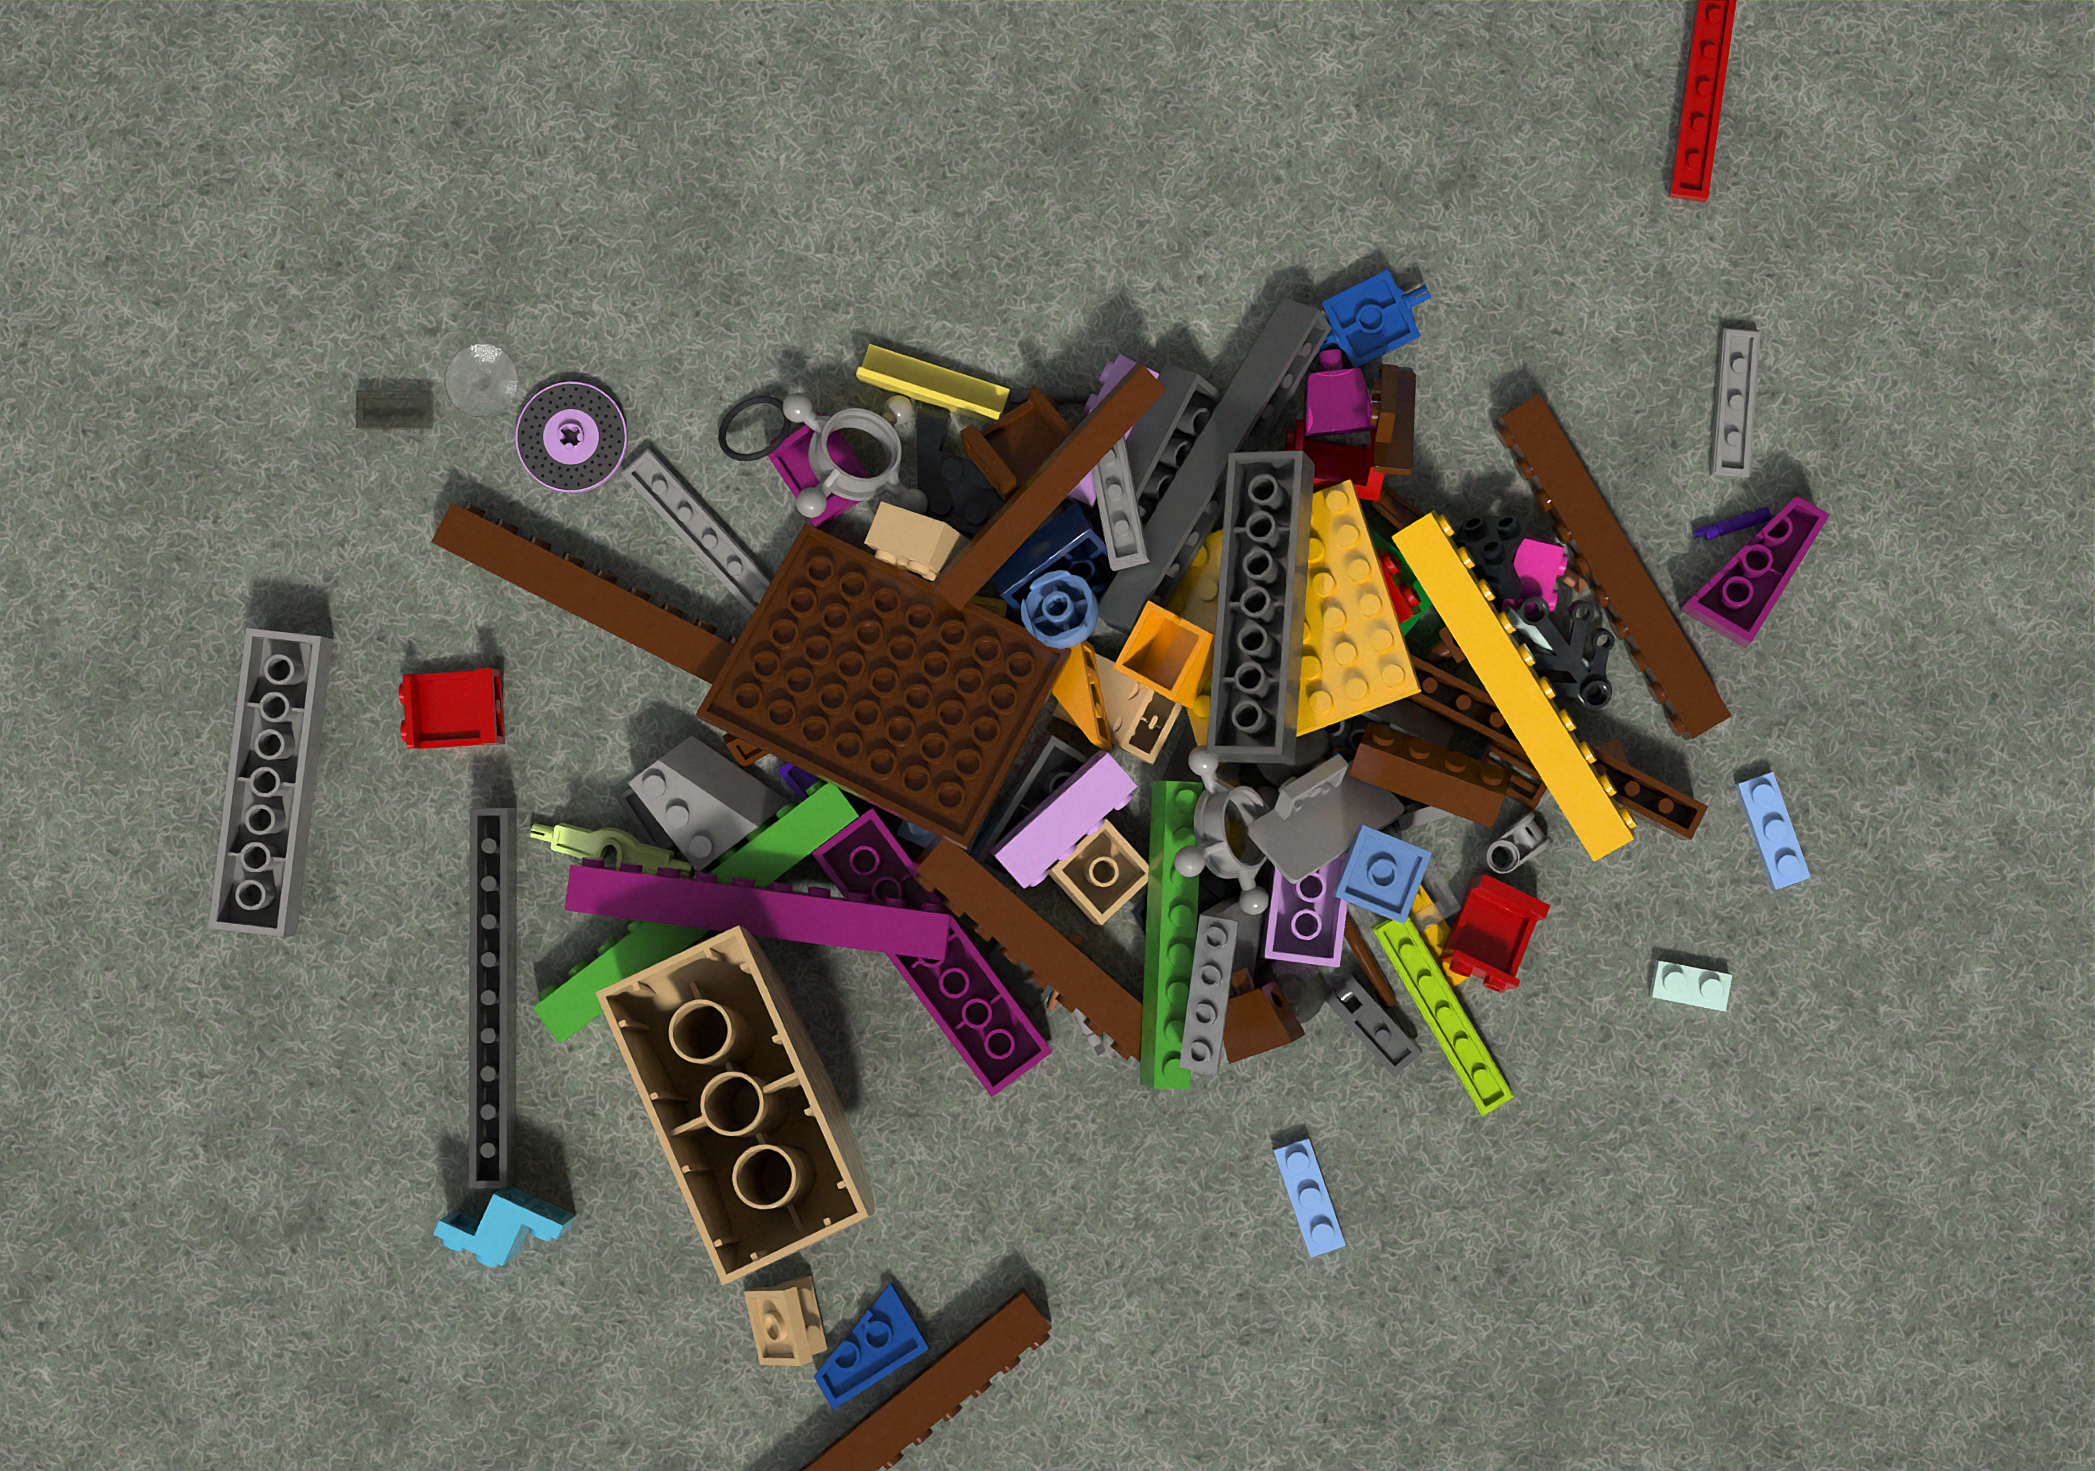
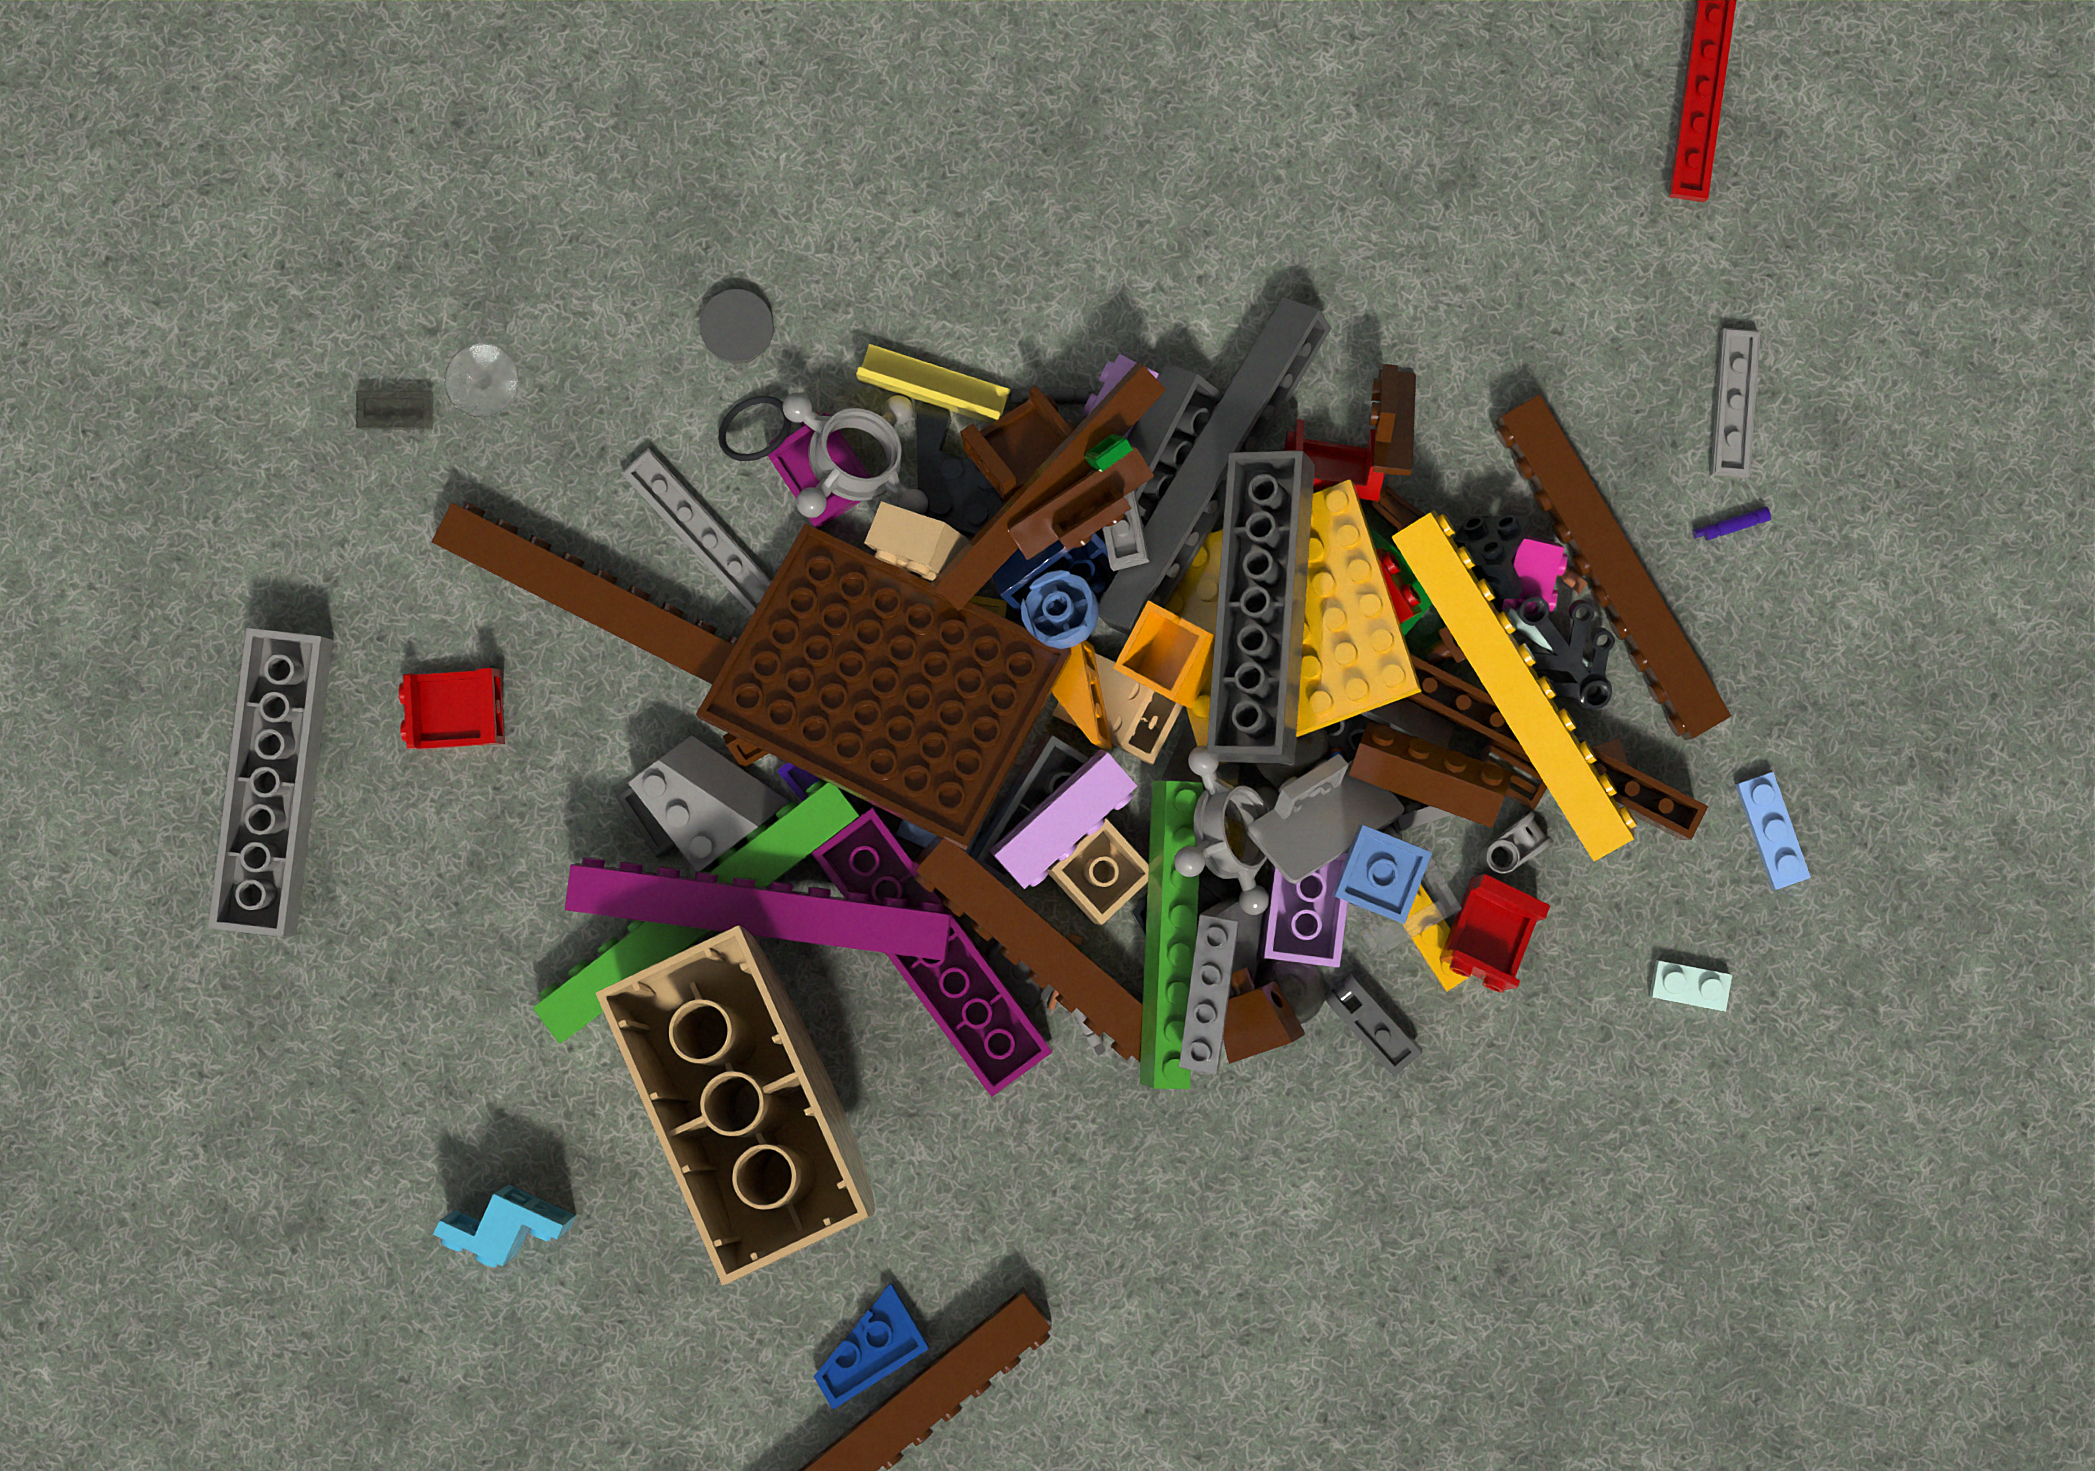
(492, 998): dark grey brick -> none
(542, 435): flat silver piece -> none
(590, 843): yellowish green piece -> none
(736, 326): none -> dark grey tile
(786, 1322): tan bracket -> none
(1082, 507): none -> reddish brown bracket
(1108, 452): none -> green tile
(1309, 1197): light blue plate -> none
(1335, 399): magenta torso -> none
(1368, 964): reddish brown bar -> none
(1372, 319): blue plate -> none
(1442, 1014): lime tile -> none
(1750, 584): magenta wedge -> none

